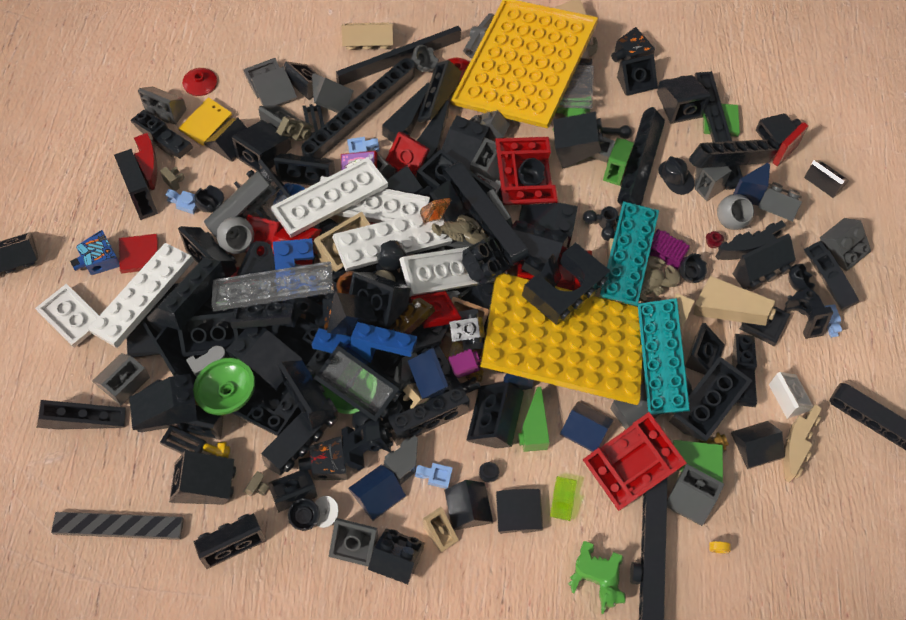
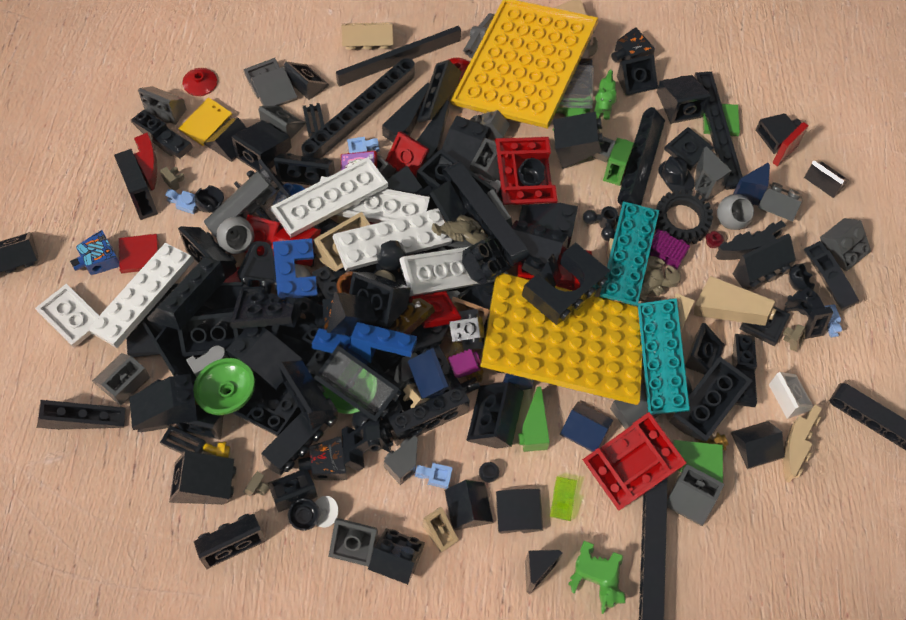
(117, 525): tile -> none
(272, 286): clear plate -> none
(295, 128): dark tan slope -> none
(330, 94): dark grey slope -> none
(377, 492): dark blue slope -> none
(424, 58): dark grey hair -> none
(434, 210): clear orange slope -> none
(539, 565): none -> black slope
(605, 96): none -> bright green animal
(624, 131): black bar -> none
(635, 572): black tile -> none
(688, 147): none -> black tile
(693, 268): black hair -> none
(702, 210): none -> black tyre
(720, 547): yellow tile -> none
(733, 153): black beam -> none
(795, 337): none -> dark tan tile

